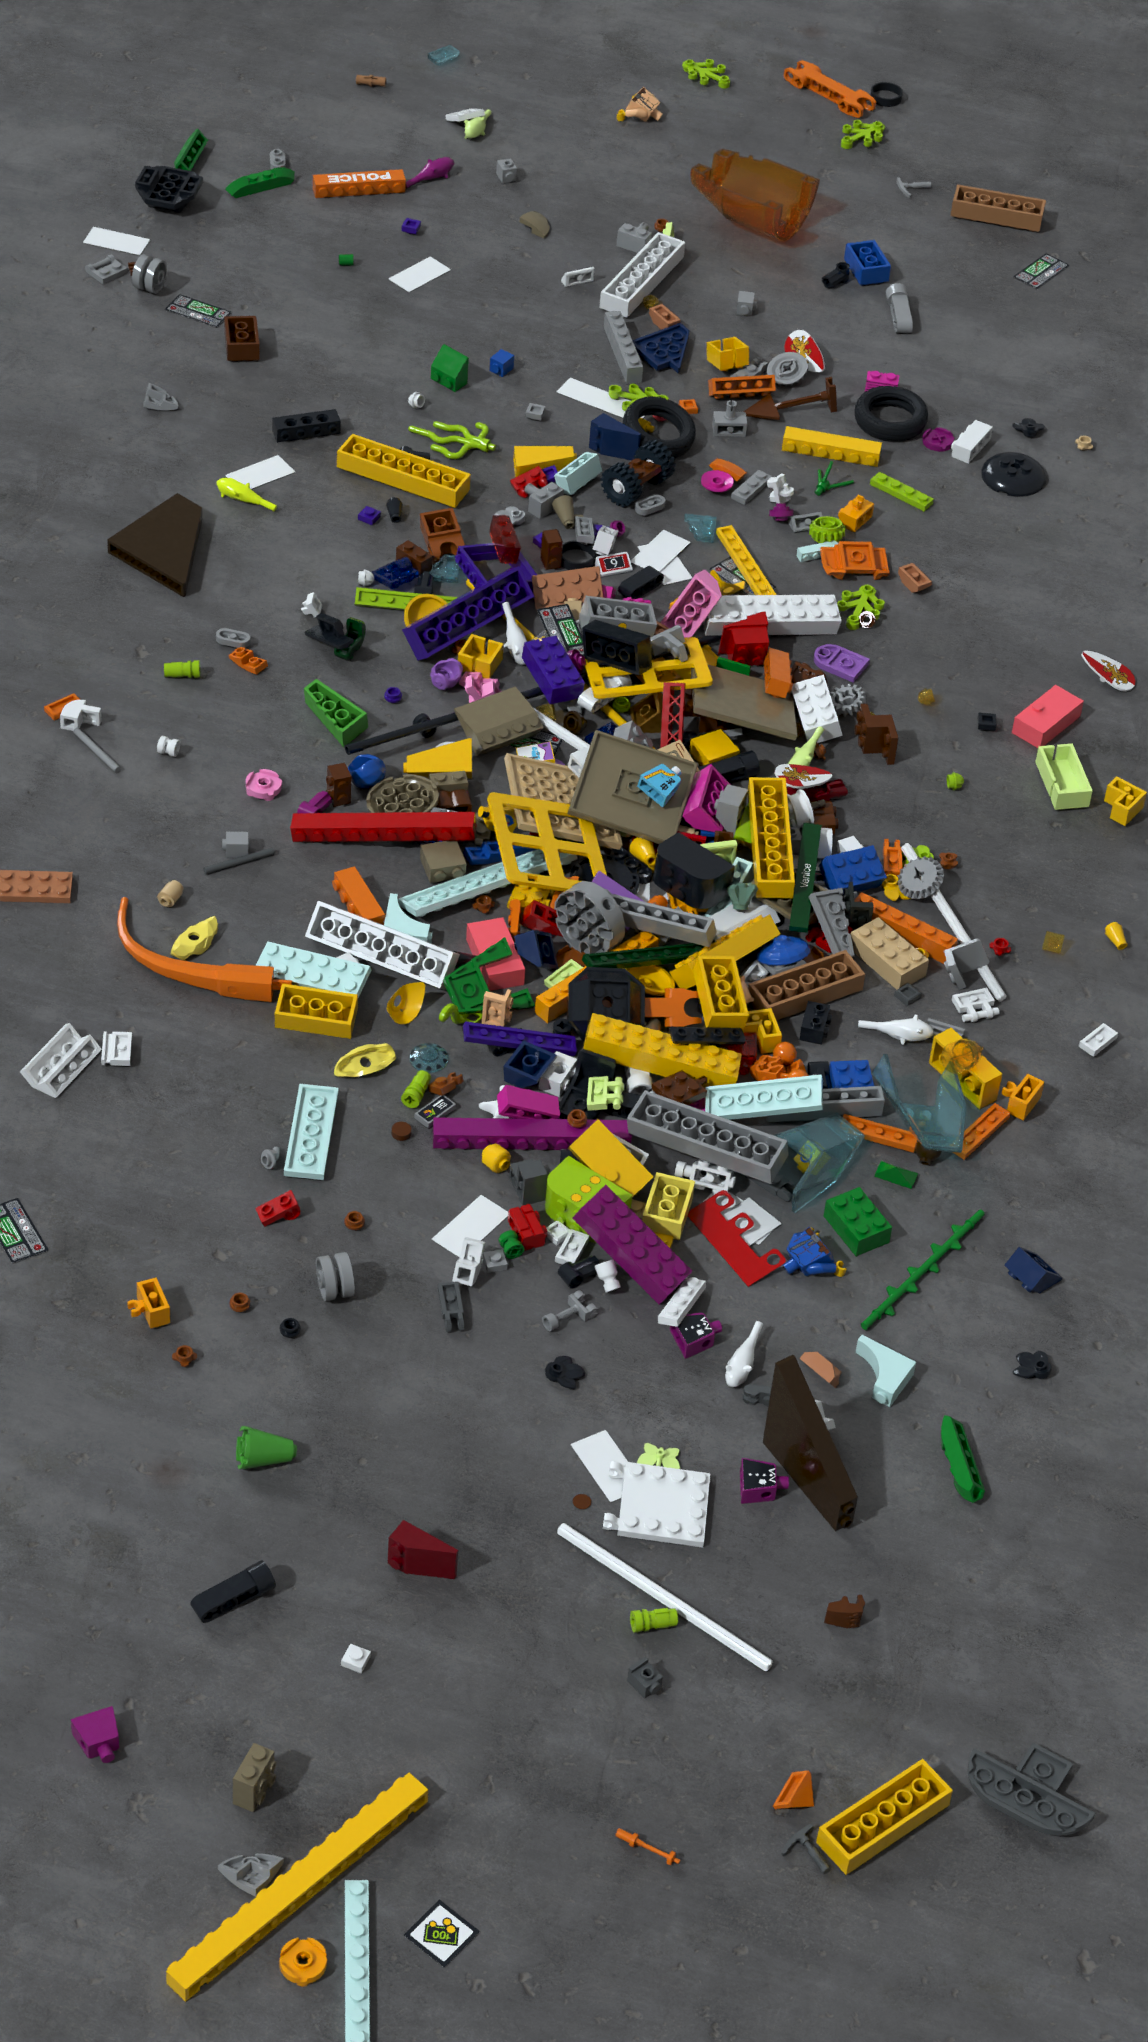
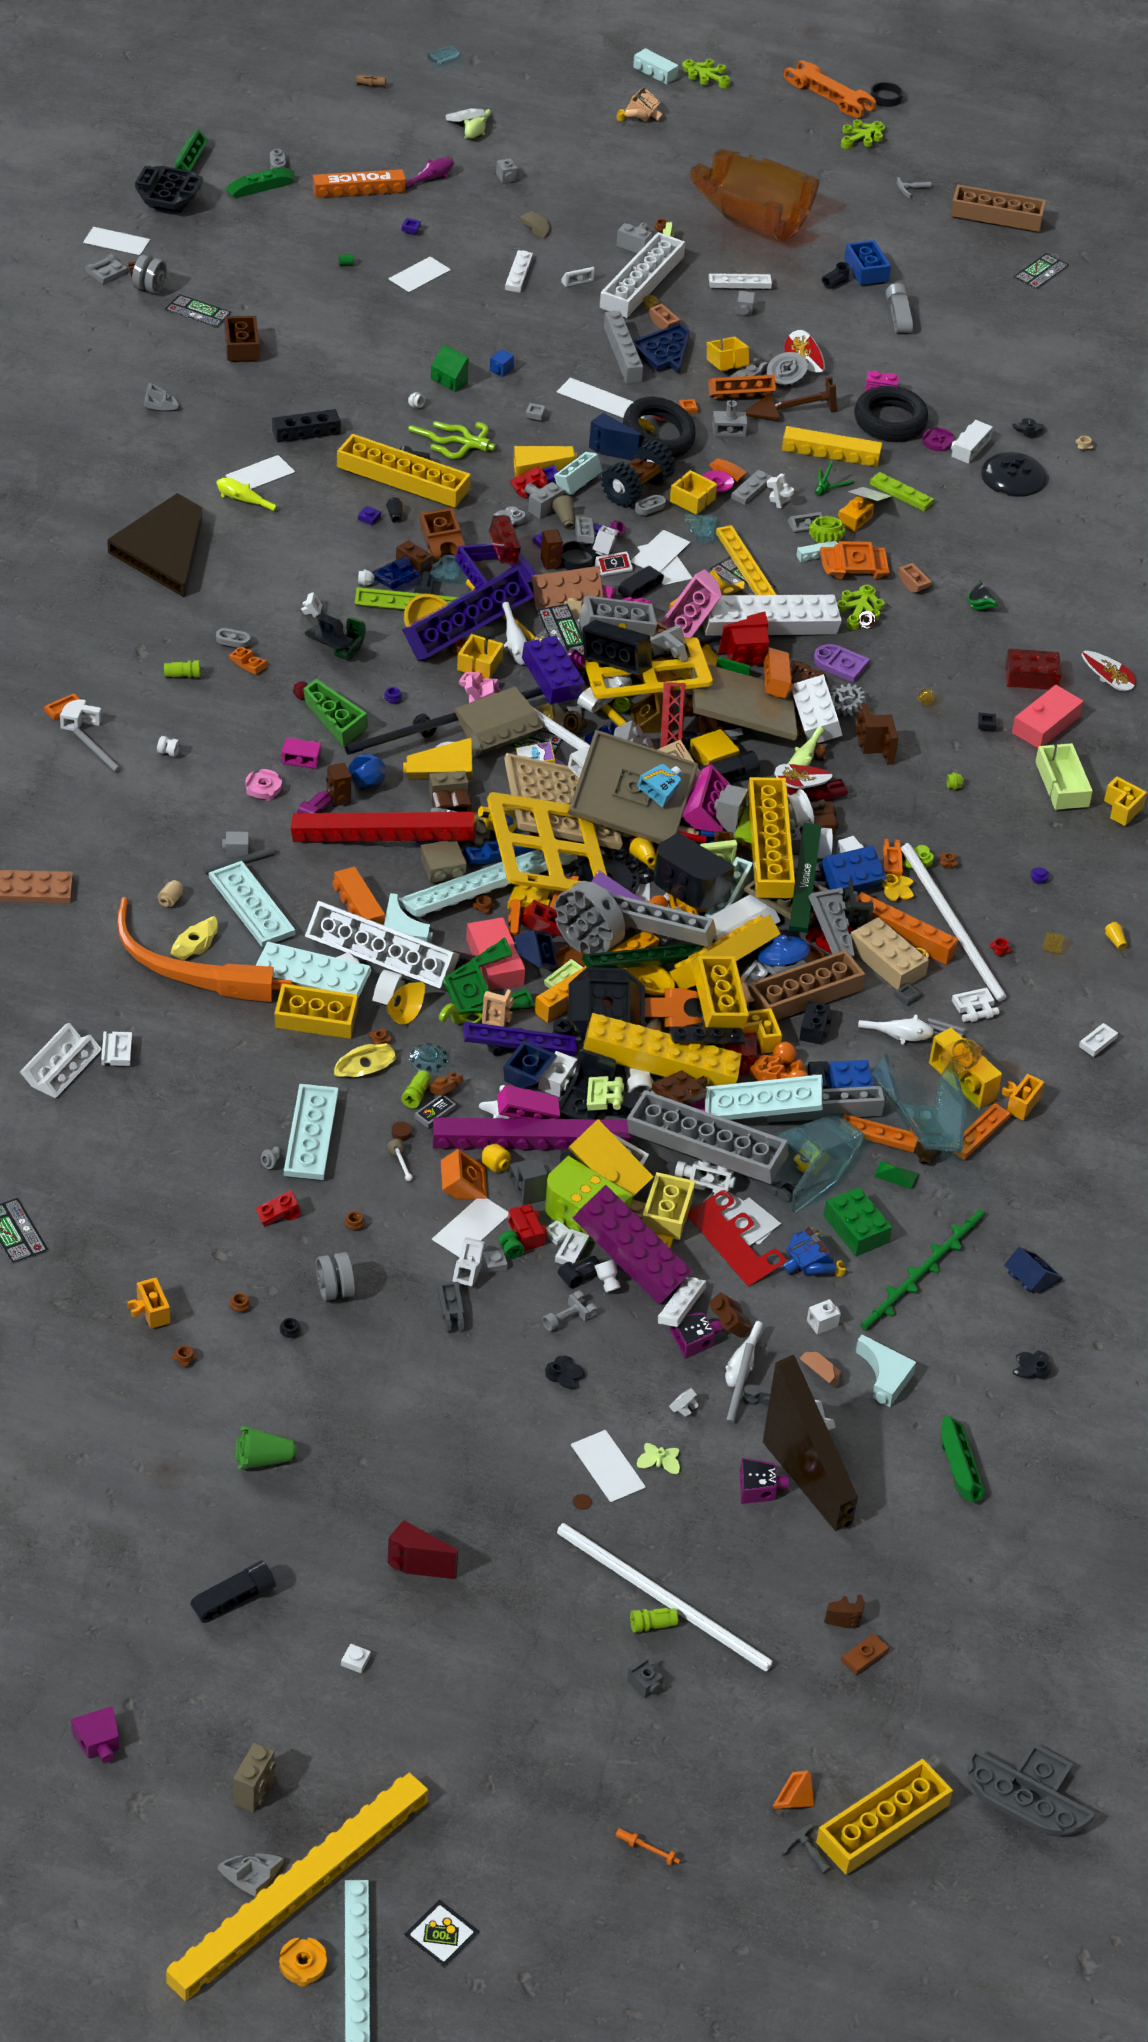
(251, 903): none -> light aqua plate
(298, 689): none -> dark red plate
(301, 753): none -> dark pink brick
(380, 1036): none -> dark orange plate
(387, 985): none -> white brick
(396, 1149): none -> hinge
(403, 794): dark tan brick -> none
(446, 673): medium lavender hair -> none
(463, 1176): none -> orange slope
(518, 271): none -> white plate
(577, 1118): dark orange plate -> none
(635, 393): lime plant -> none
(655, 66): none -> light aqua brick
(660, 1504): white plate -> none
(683, 1401): none -> white tile
(693, 492): none -> yellow piece
(730, 1315): none -> reddish brown brick
(740, 1383): none -> light grey bar
(741, 894): sand green rock -> none
(745, 281): none -> white plate
(781, 512): magenta plate -> none
(823, 1316): none -> white brick
(865, 1654): none -> dark orange plate
(872, 494): none -> white sticker
(931, 873): light grey gear -> none
(964, 959): light grey bracket -> none
(981, 598): none -> hat
(1032, 669): none -> clear red piece
(1039, 875): none -> dark purple plate

